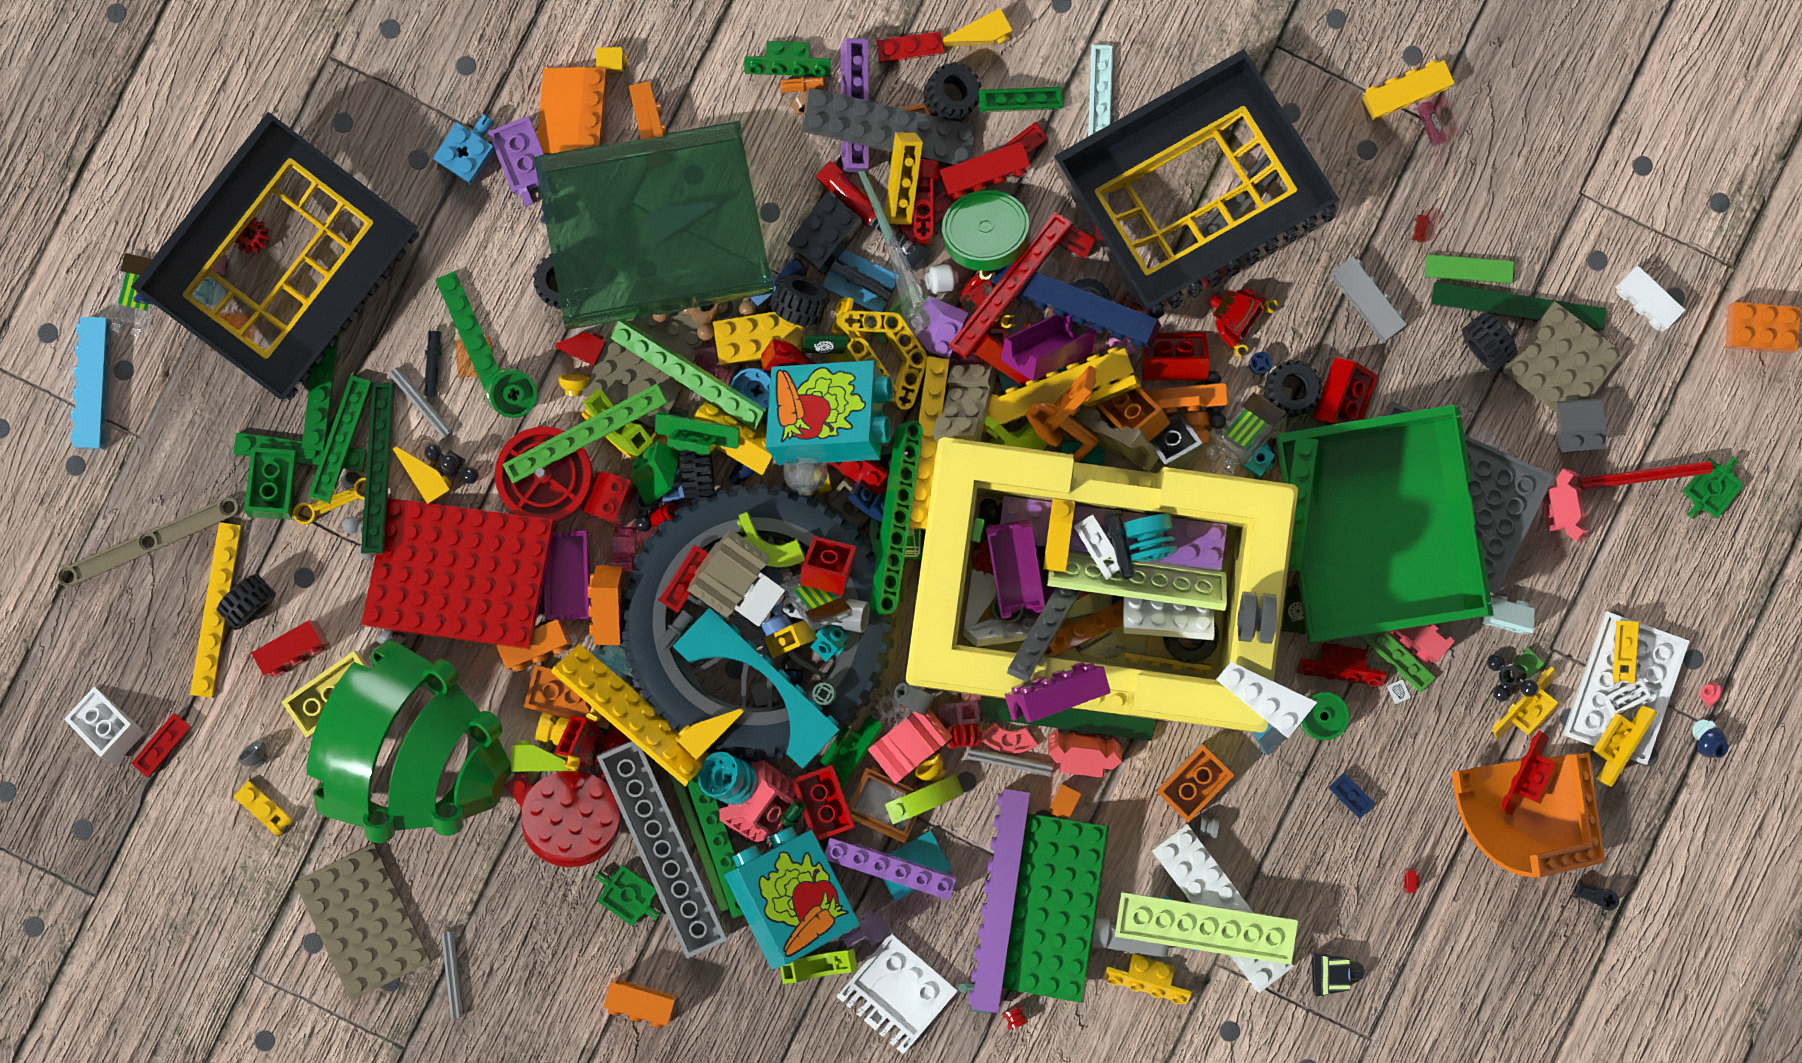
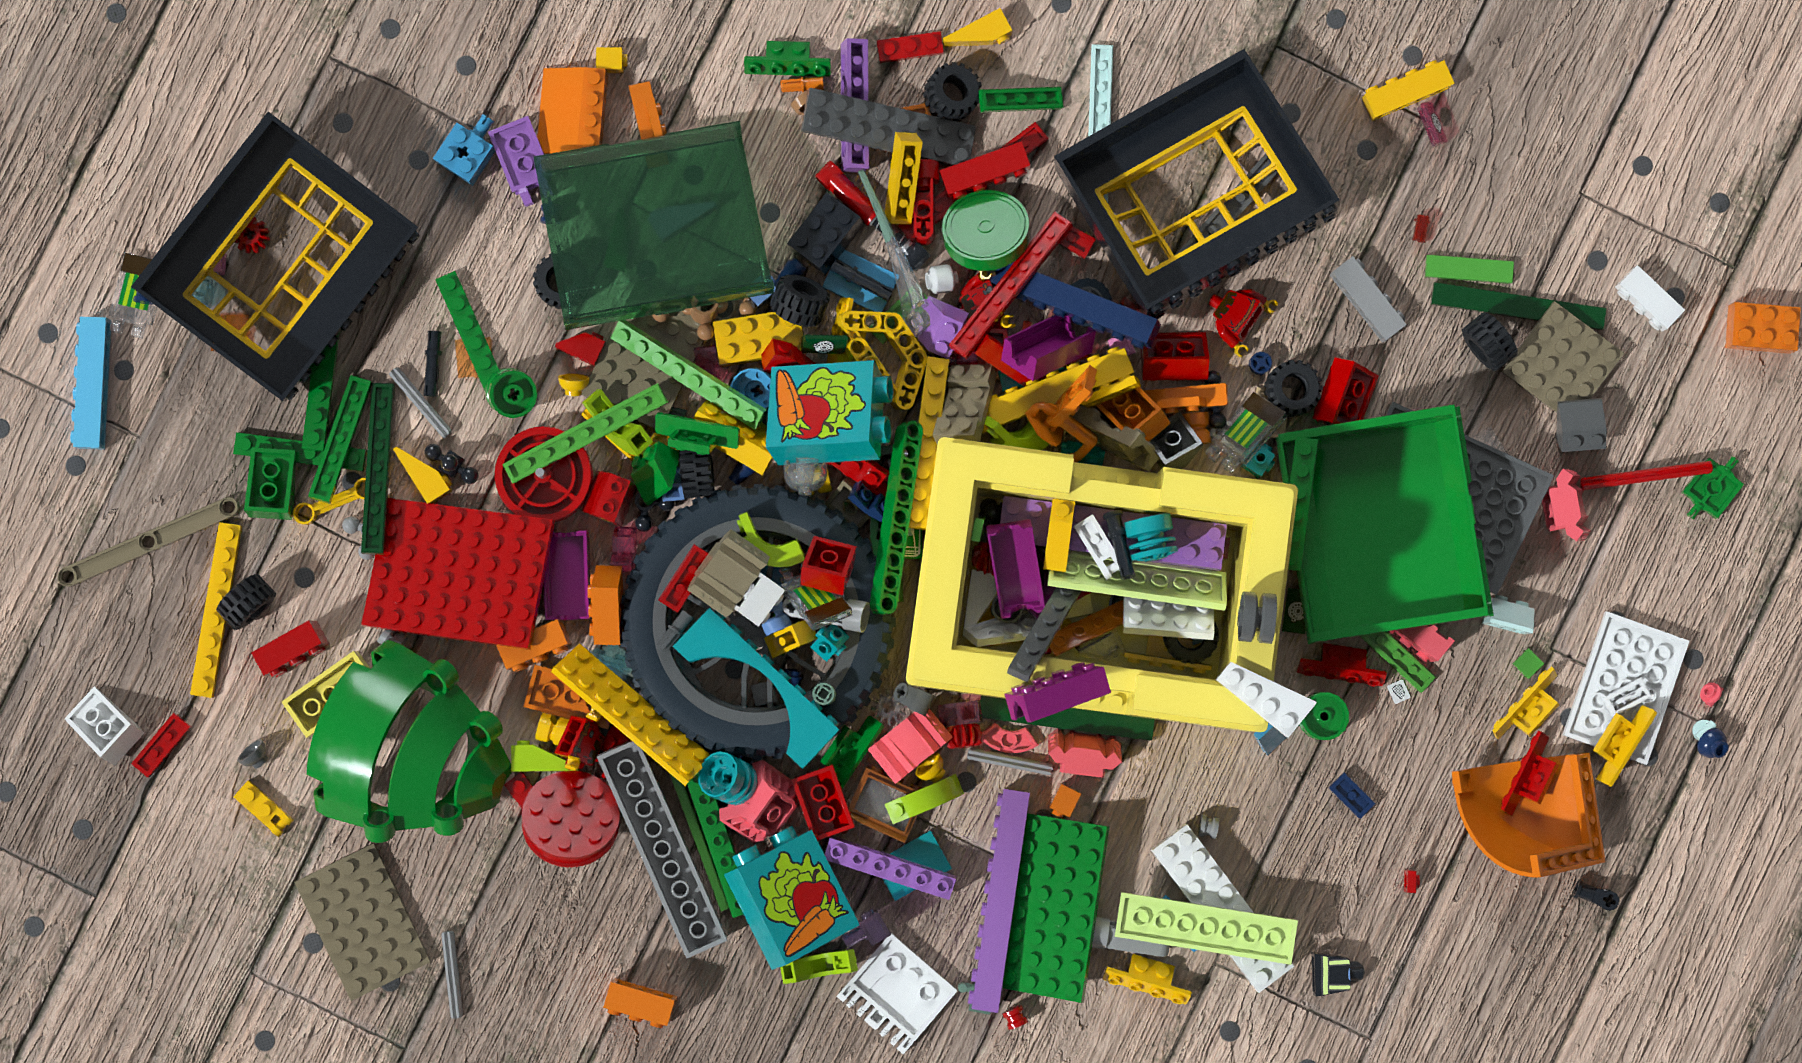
(627, 895): green plate -> none
(663, 513): red cone -> none
(703, 734): yellow slope -> none
(790, 816): dark green pin -> none
(1194, 783): orange brick -> none
(1502, 691): black piece -> none
(1626, 651): yellow plate -> none

